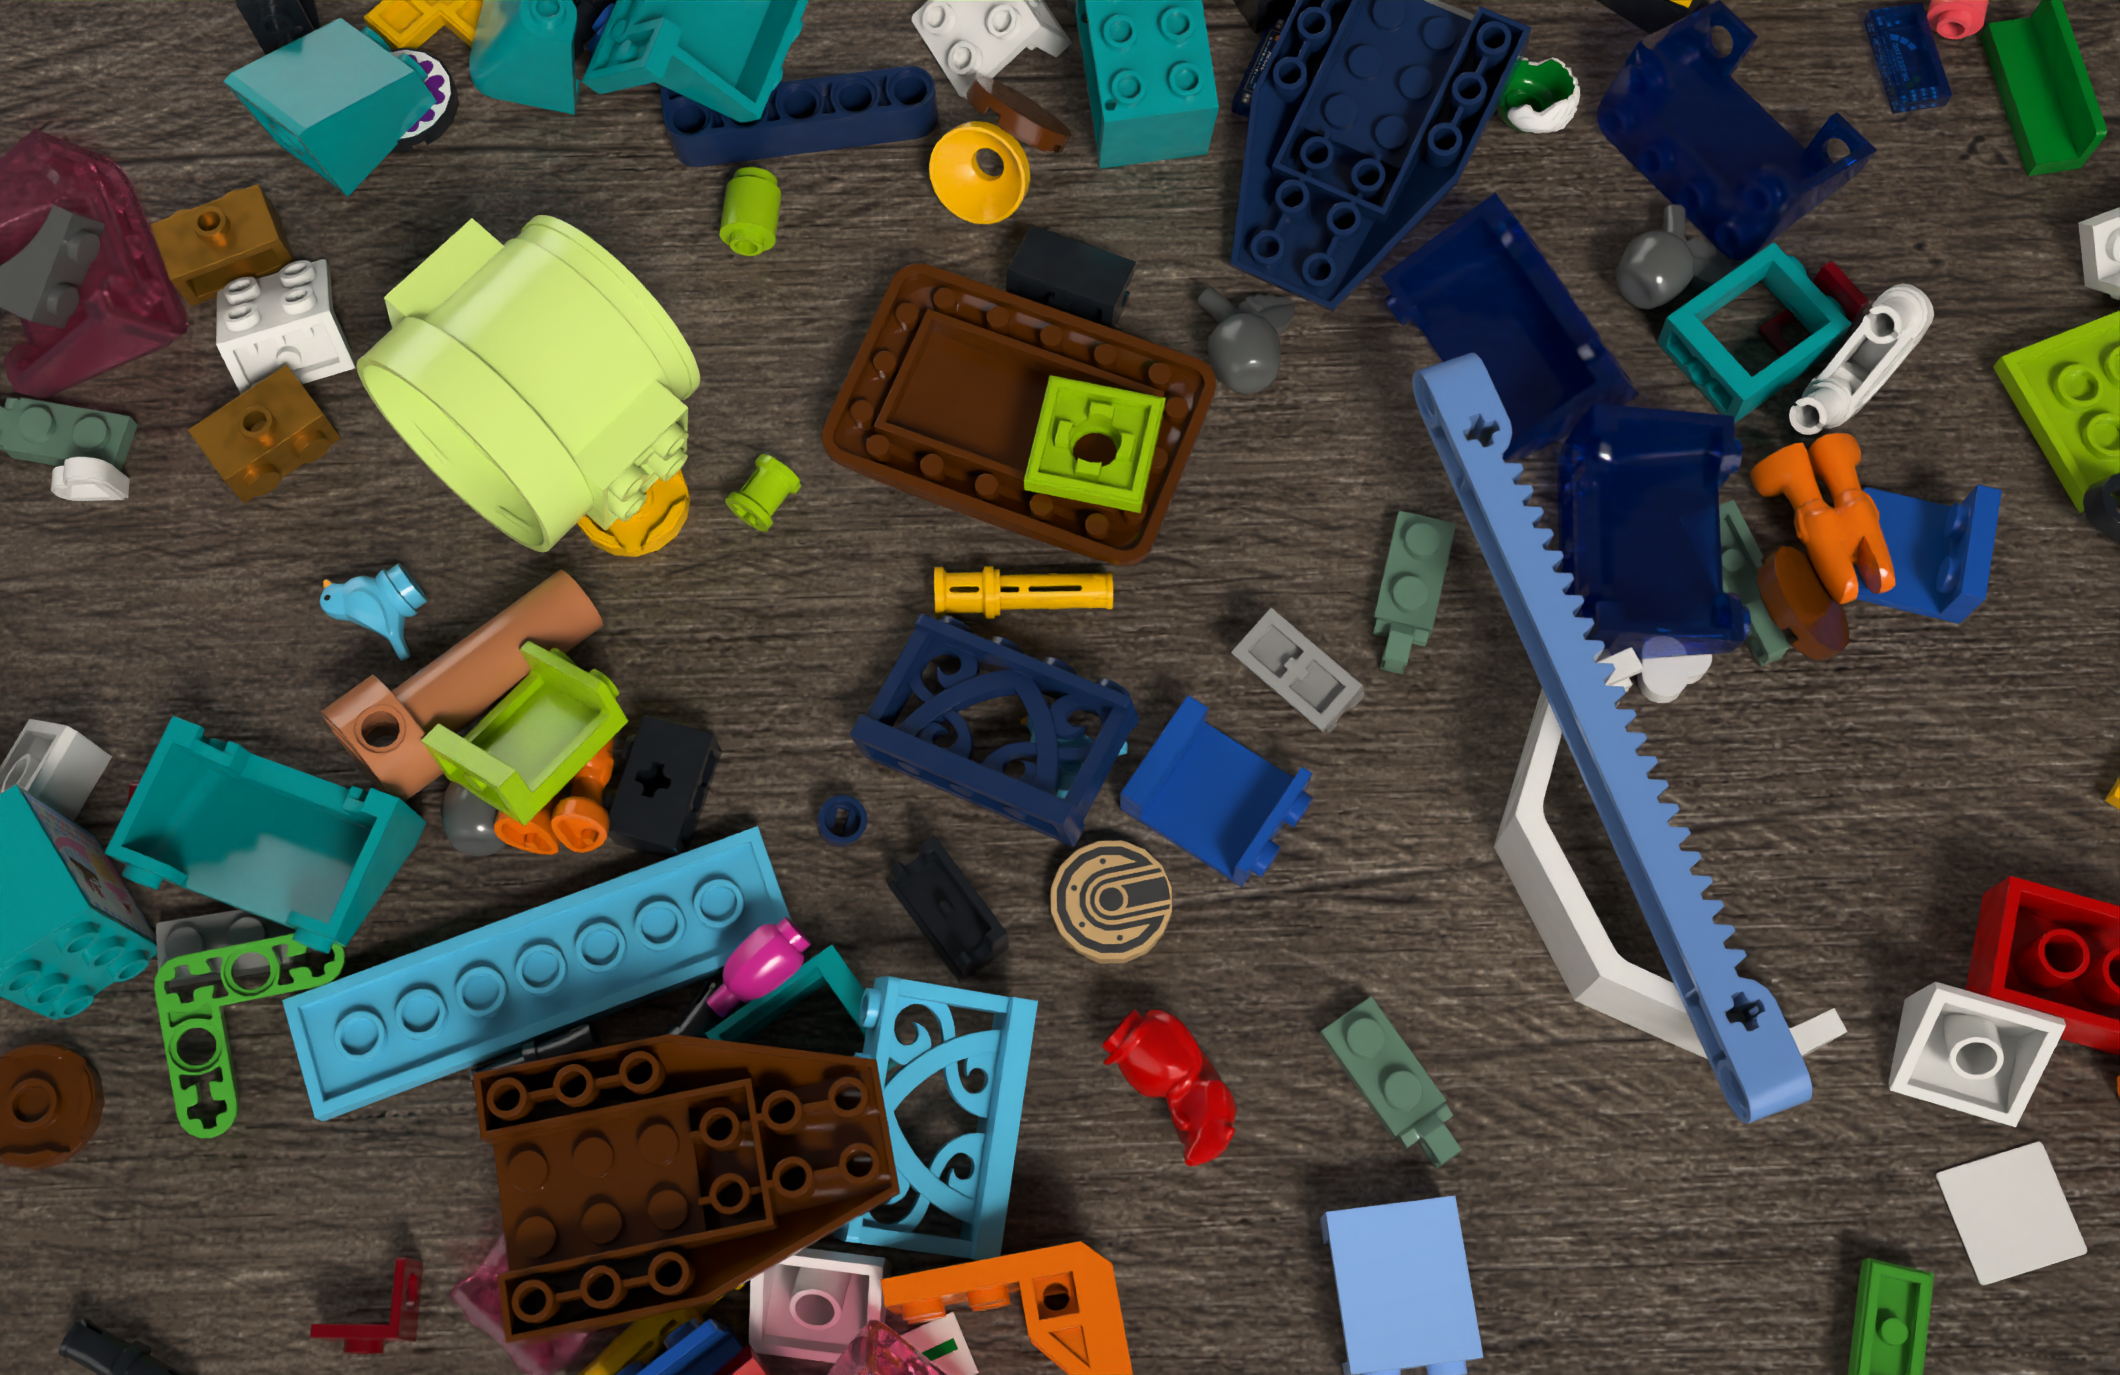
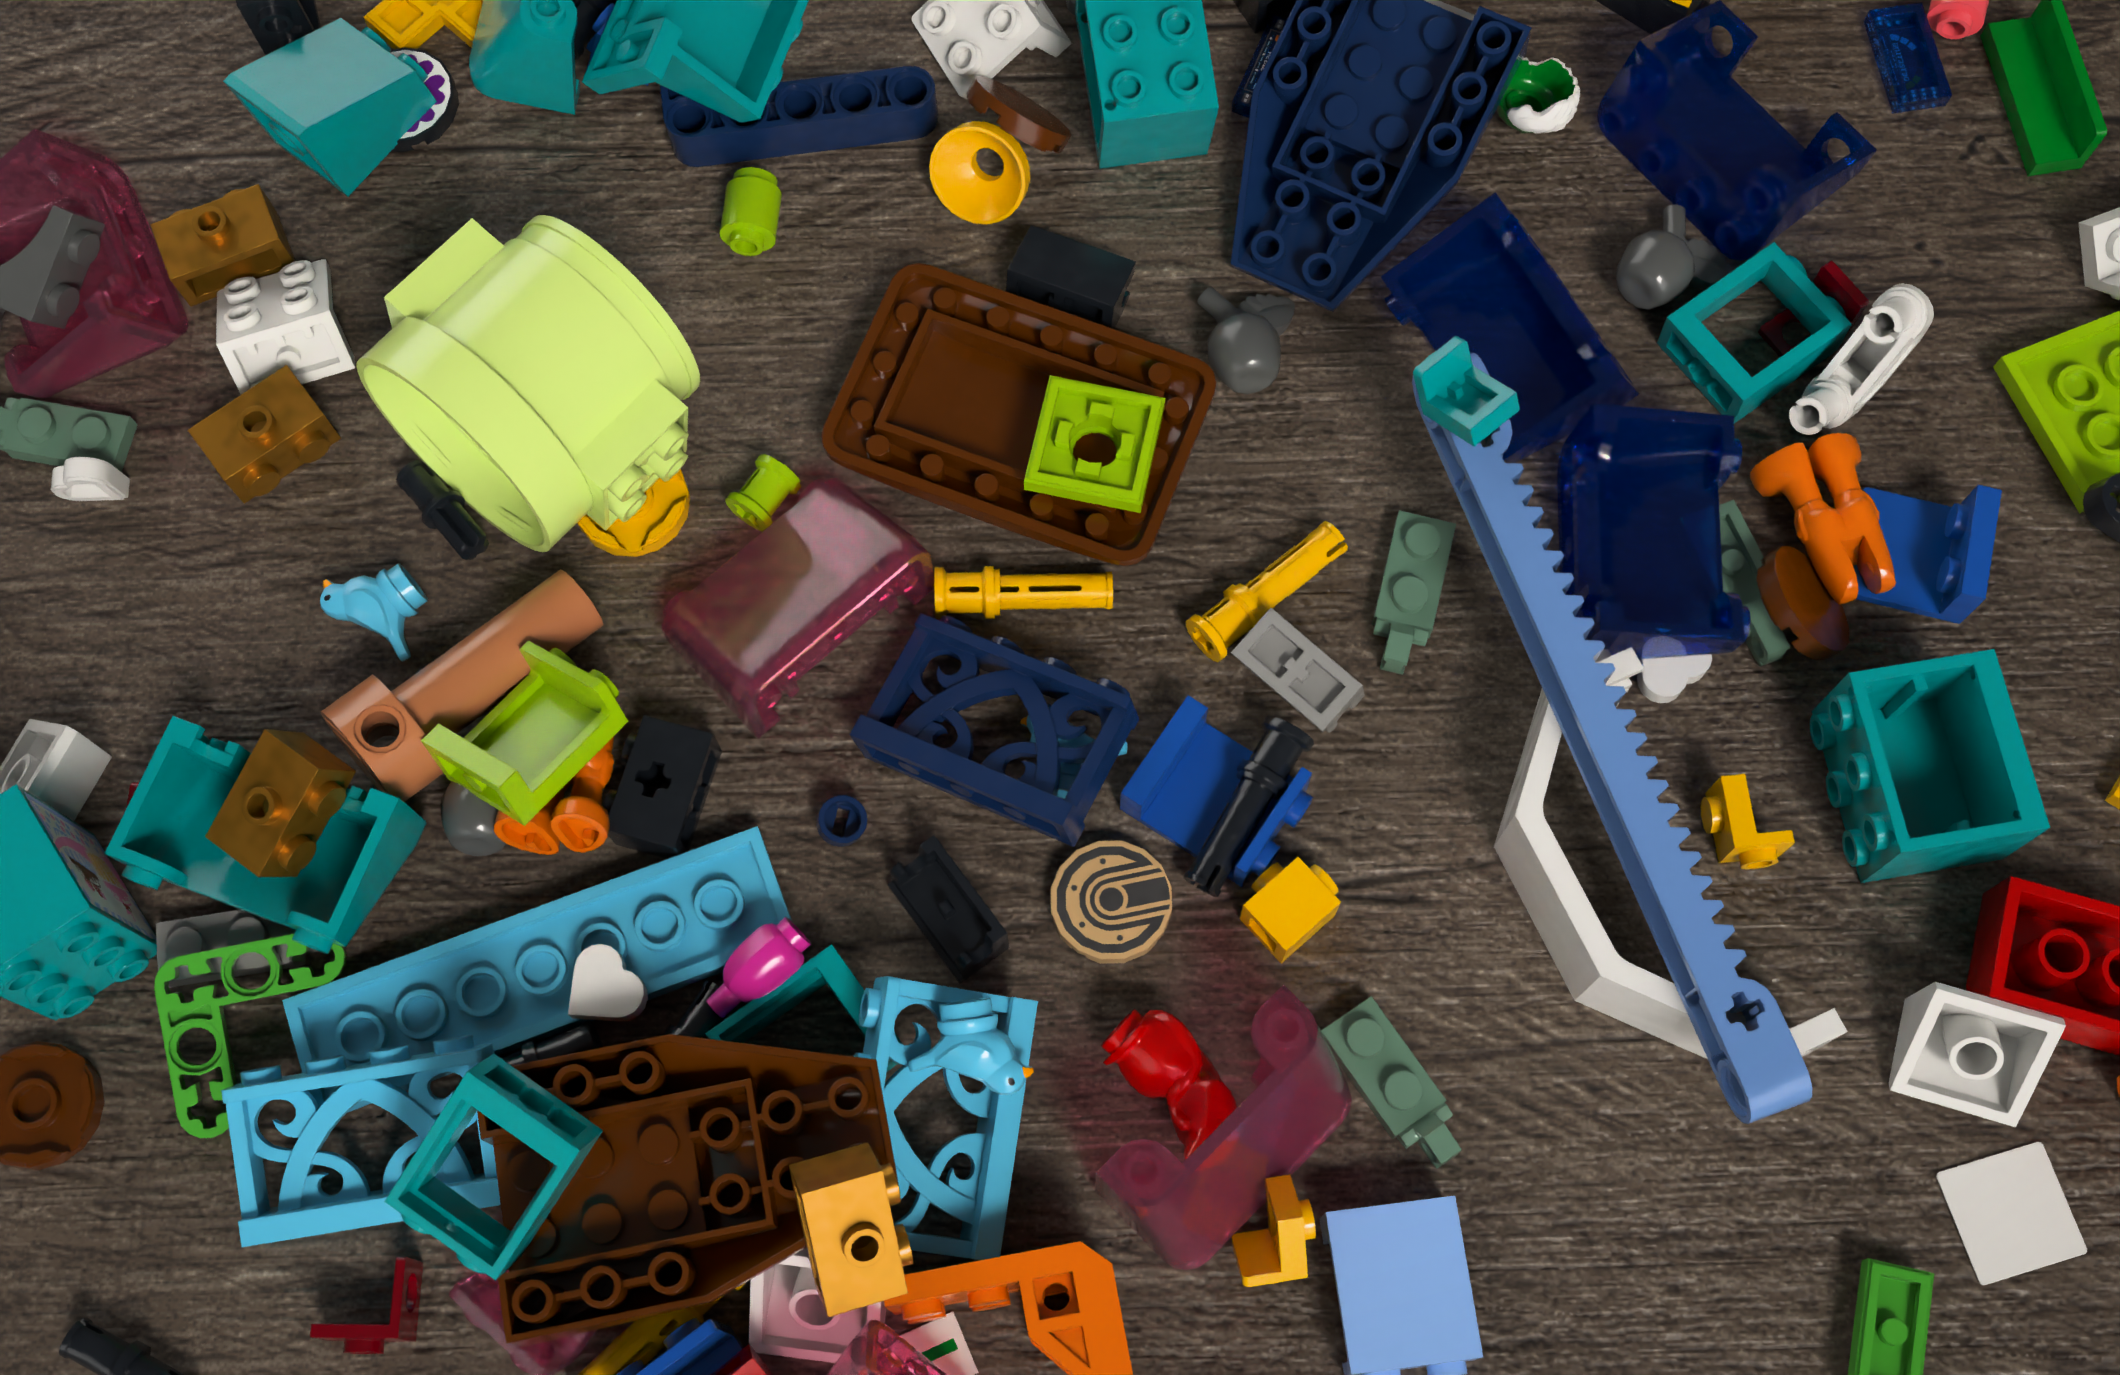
(281, 804): none -> pearl gold brick
(302, 1204): none -> medium azure fence
(442, 509): none -> black axle
(527, 1114): none -> teal window
(604, 987): none -> white tile
(794, 598): none -> clear pink windscreen
(850, 1228): none -> brick
(975, 1047): none -> medium azure animal
(1199, 1204): none -> clear pink windscreen
(1248, 603): none -> yellow pin
(1261, 780): none -> black pin
(1280, 1250): none -> yellow bracket
(1290, 906): none -> yellow brick
(1461, 394): none -> teal bracket
(1730, 818): none -> yellow bracket
(1927, 766): none -> teal container

